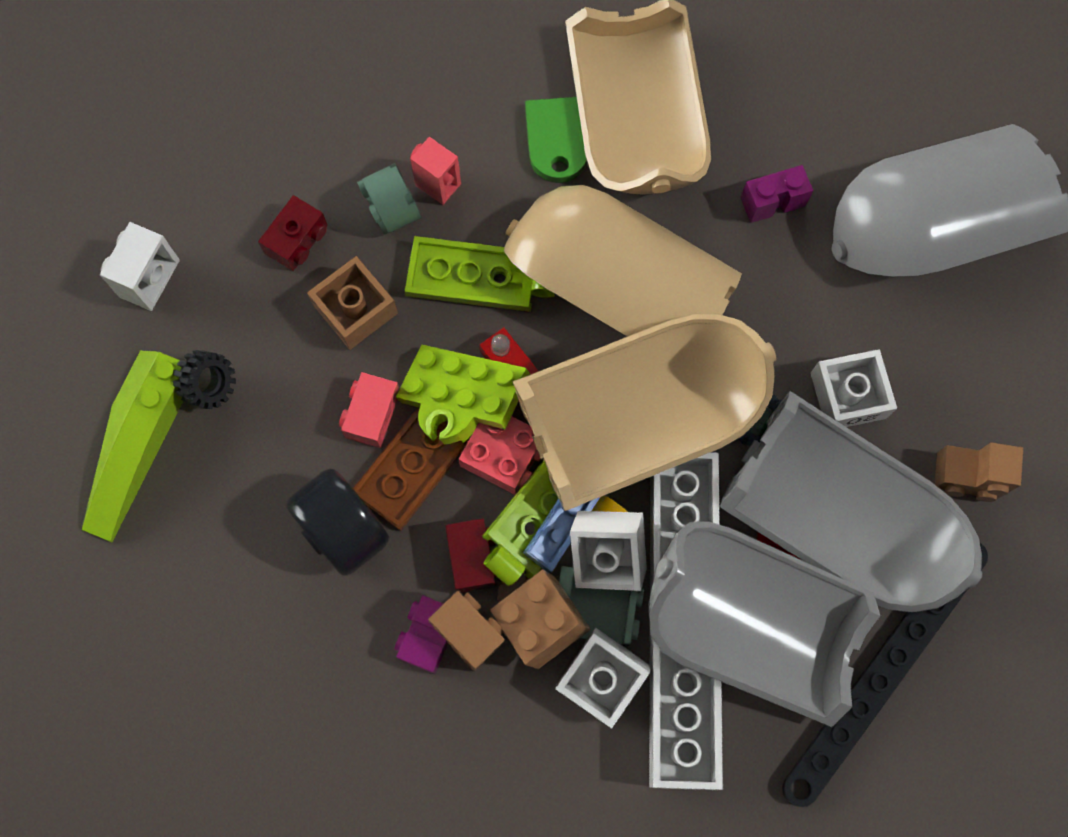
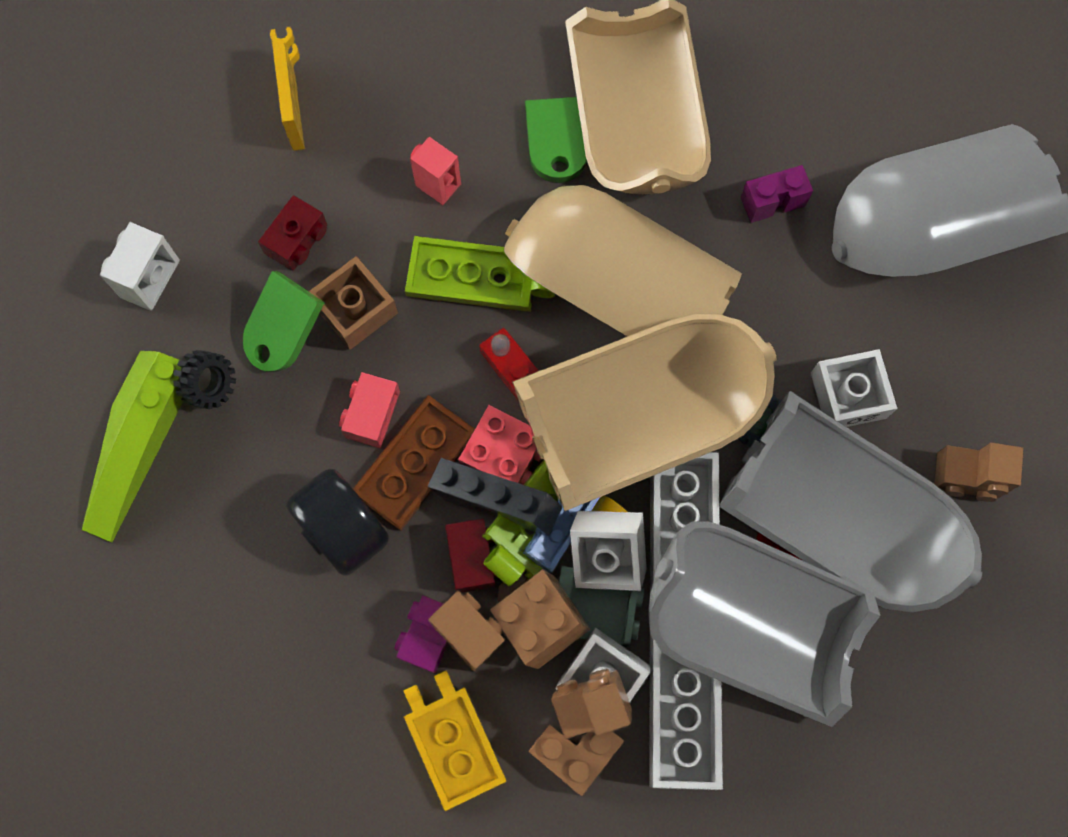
(280, 322): none -> bright green tile
(287, 86): none -> yellow tile
(389, 199): sand green brick -> none
(452, 744): none -> yellow tile
(459, 391): lime plate -> none
(514, 501): none -> black arch
(575, 764): none -> medium nougat brick
(592, 705): none -> medium nougat brick
(868, 697): black plate -> none

